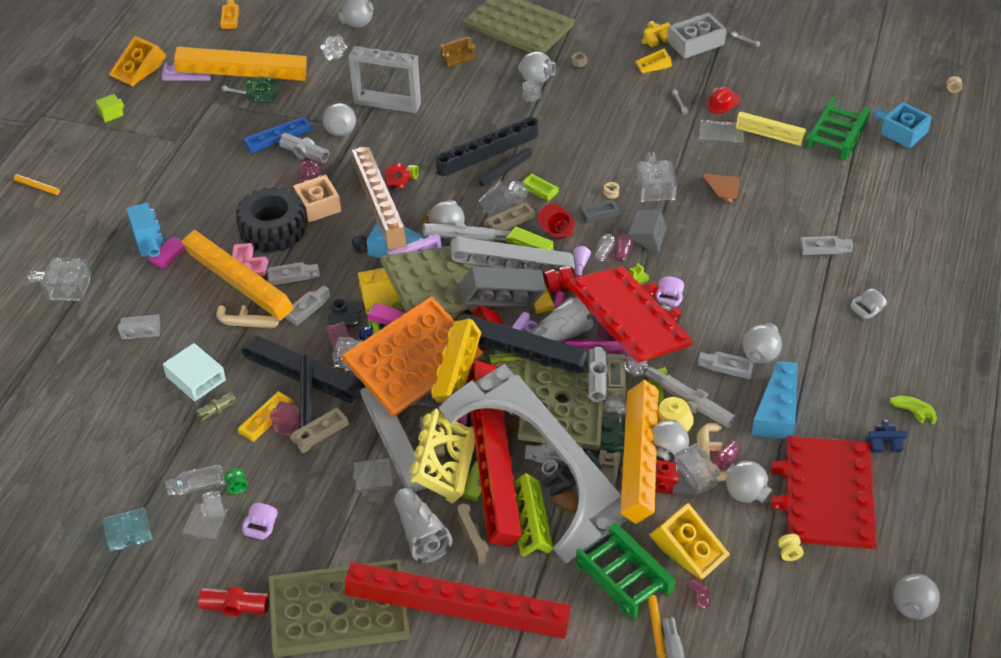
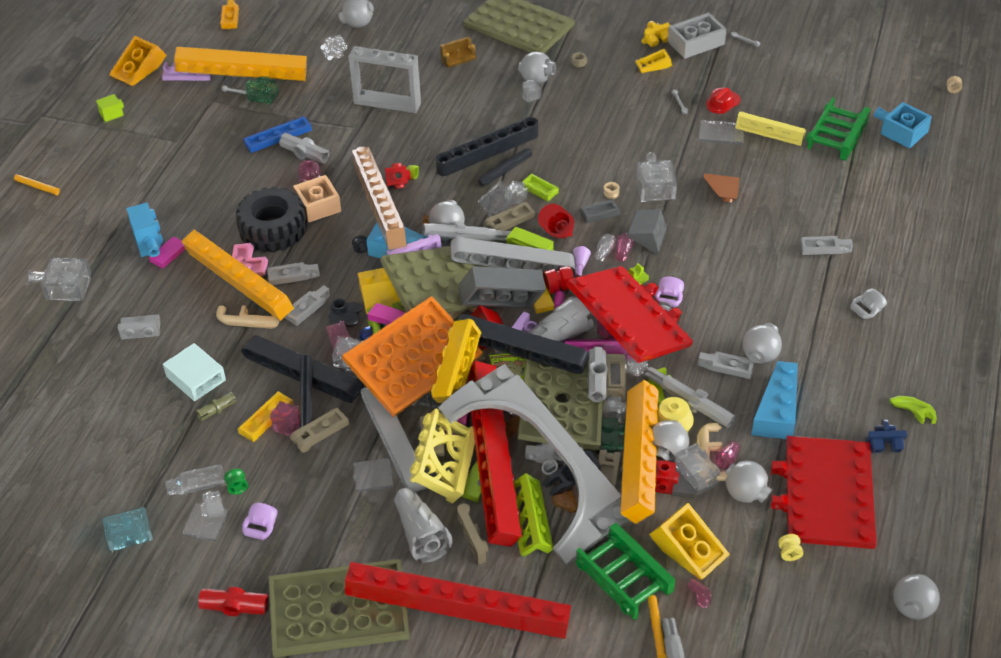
(339, 120): light grey brick -> none

